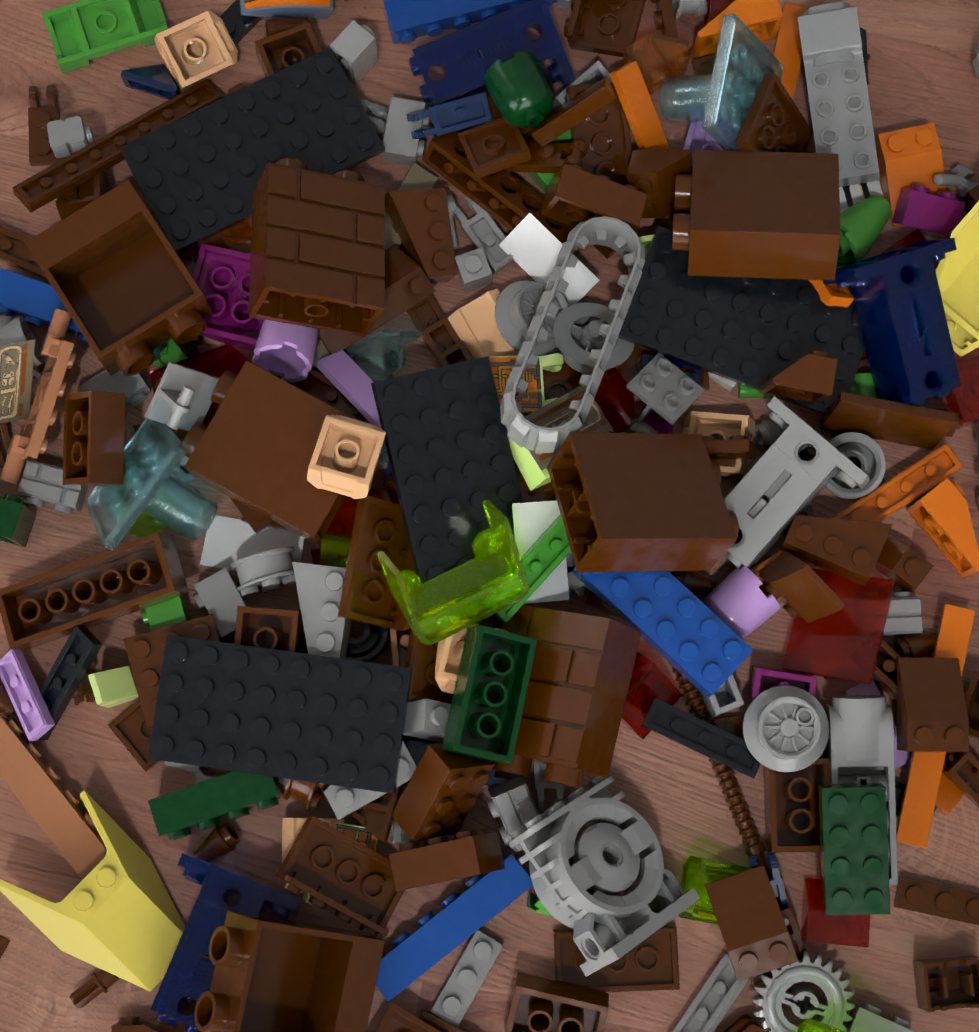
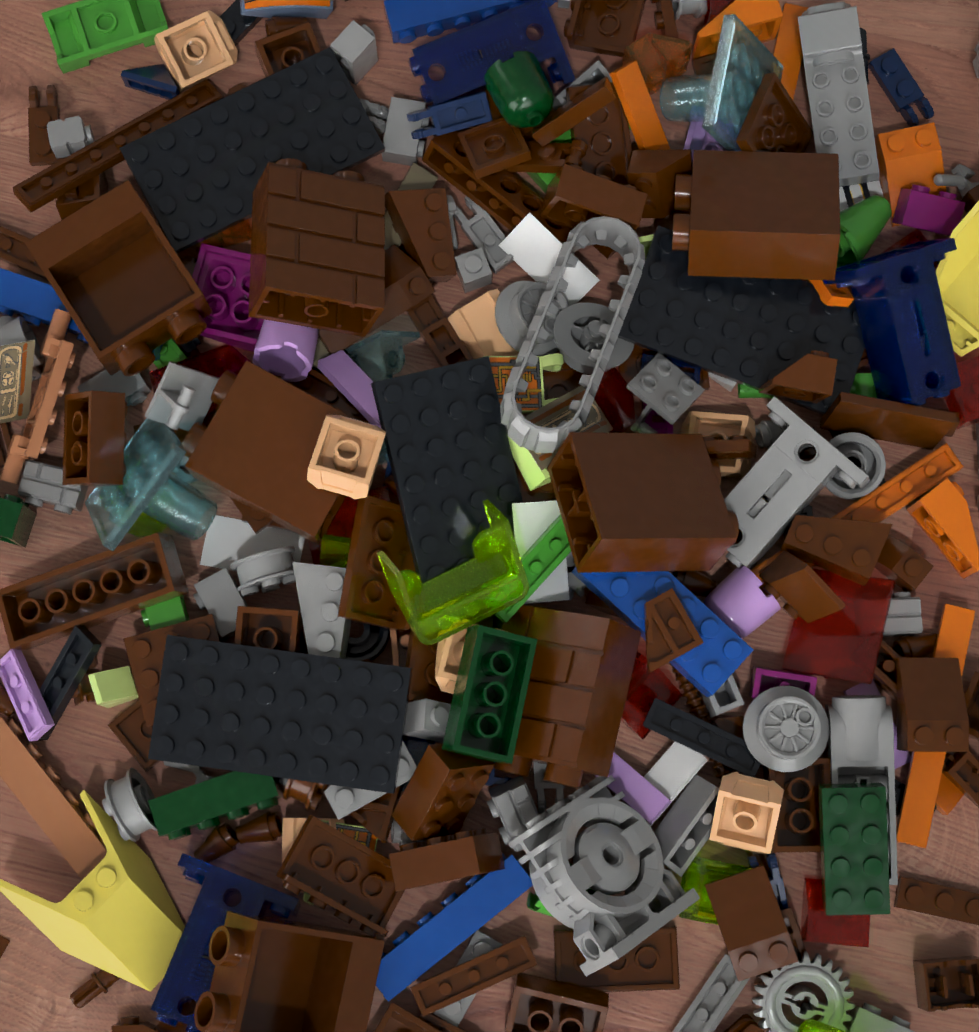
(129, 804): none -> light grey wheel
(261, 829): none -> reddish brown cone
(473, 975): none -> reddish brown plate
(638, 791): none -> lavender tile
(667, 630): none -> reddish brown wing
(674, 770): none -> white slope
(687, 824): none -> light grey brick
(746, 813): none -> light nougat slope
(900, 87): none -> dark blue hinge

